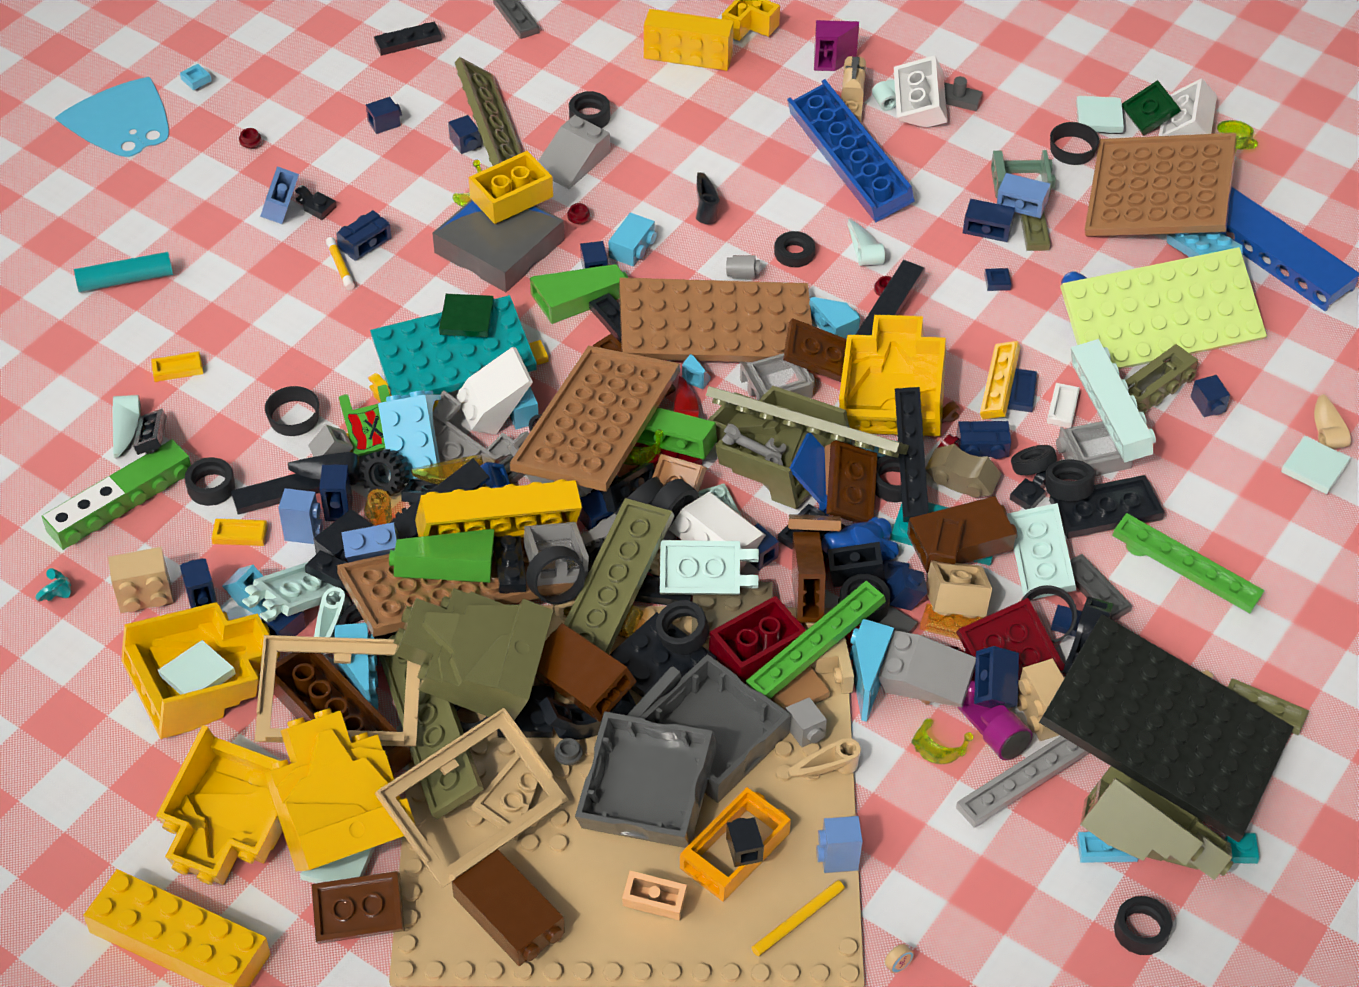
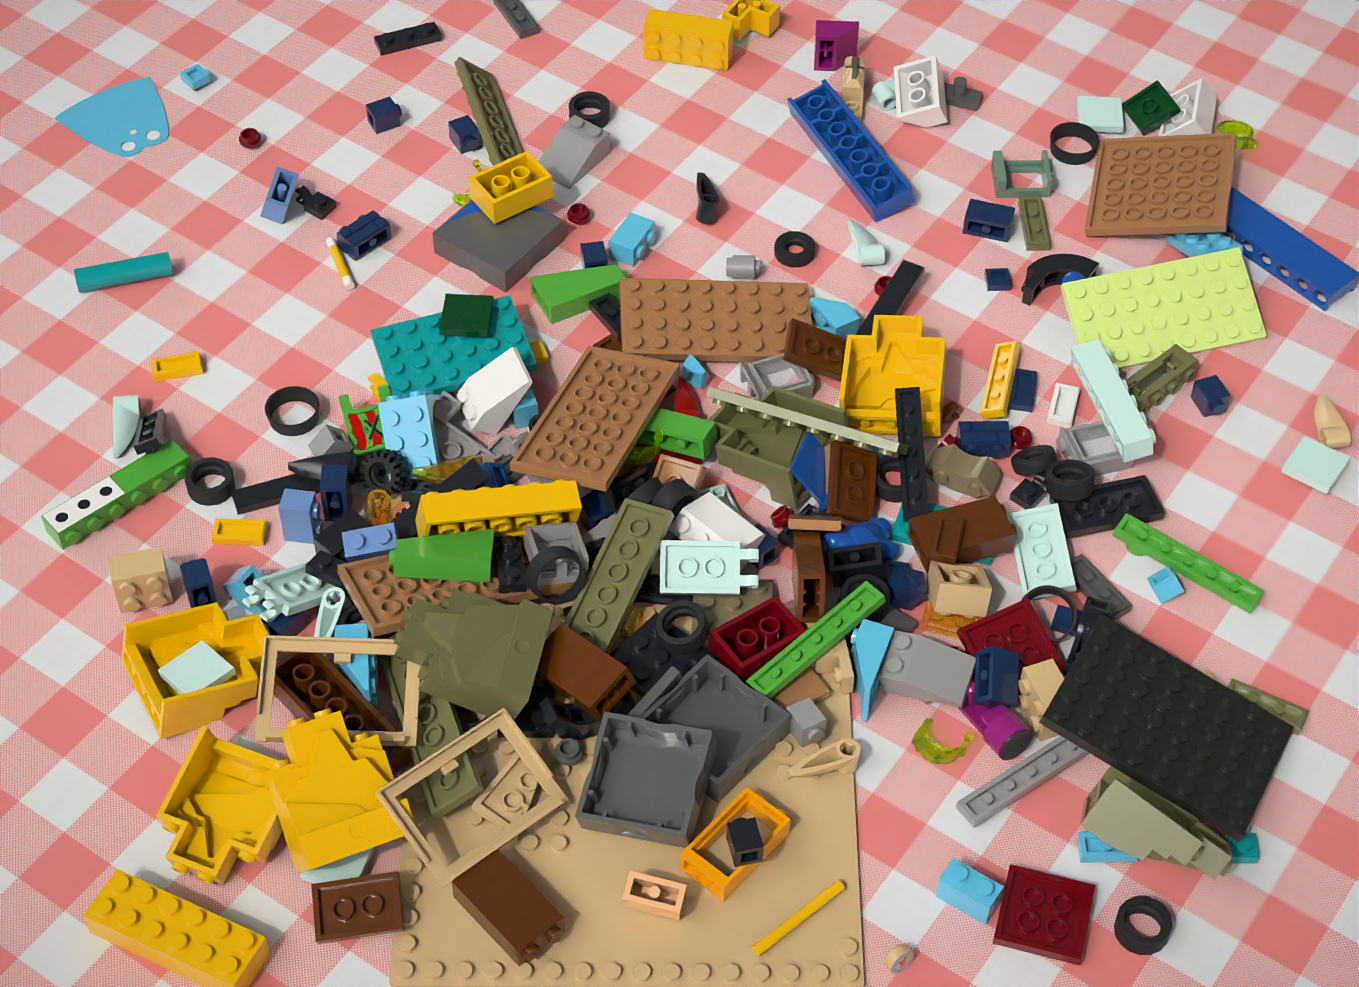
(58, 587): teal piece -> none
(769, 451): light grey bar -> none
(781, 516): none -> dark red plate
(840, 844): medium blue brick -> none
(969, 891): none -> medium azure brick
(1020, 437): none -> dark red plate
(1024, 194): medium blue brick -> none
(1044, 914): none -> dark red plate
(1050, 271): none -> black arch
(1165, 584): none -> medium azure slope

